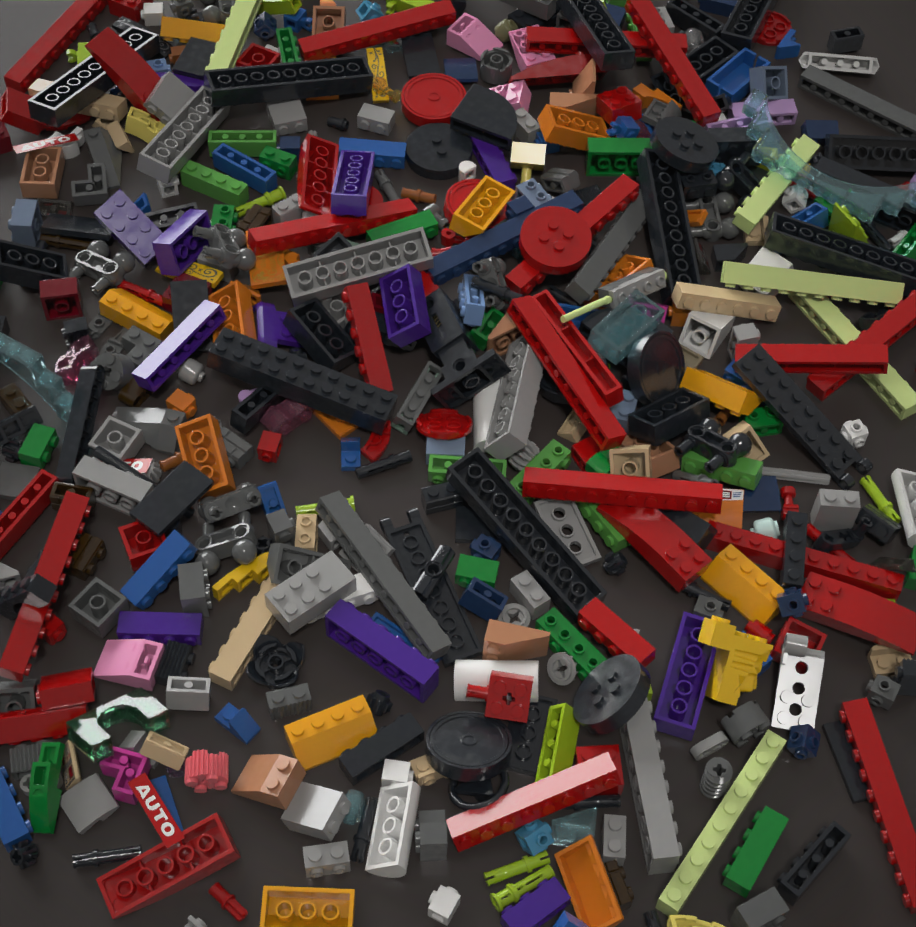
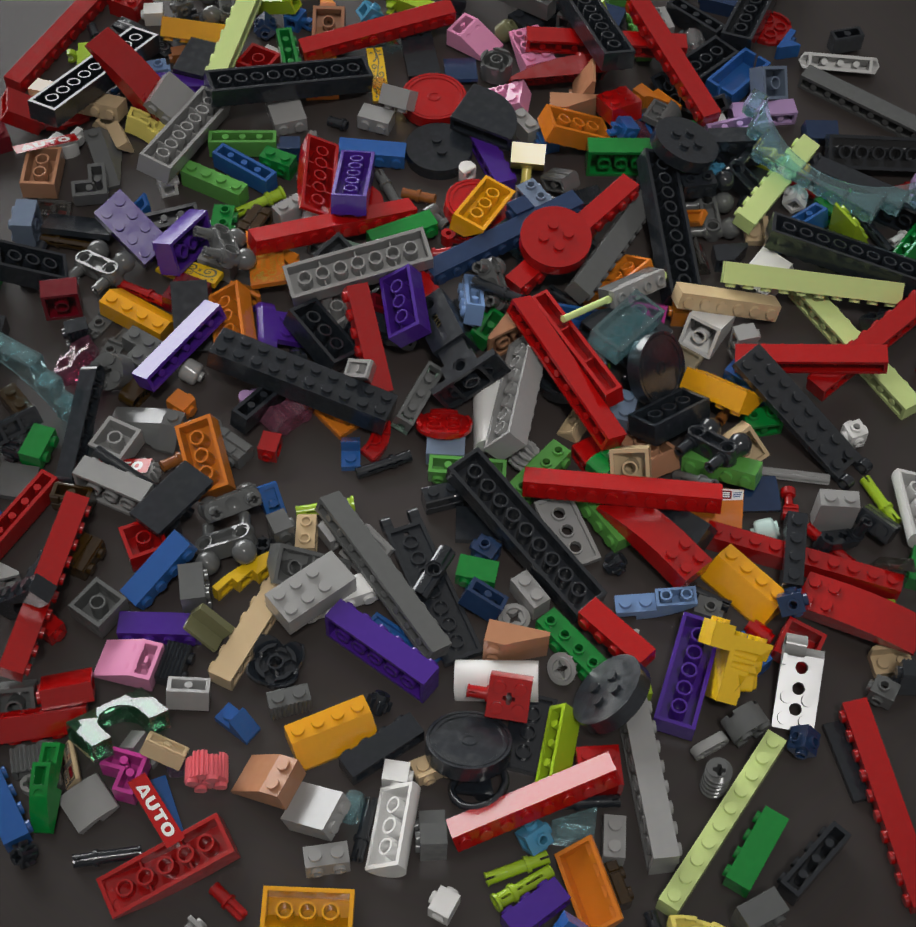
(207, 627): none -> olive panel
(361, 369): none -> light grey slope
(398, 97): none -> light grey brick
(657, 604): none -> medium blue slope

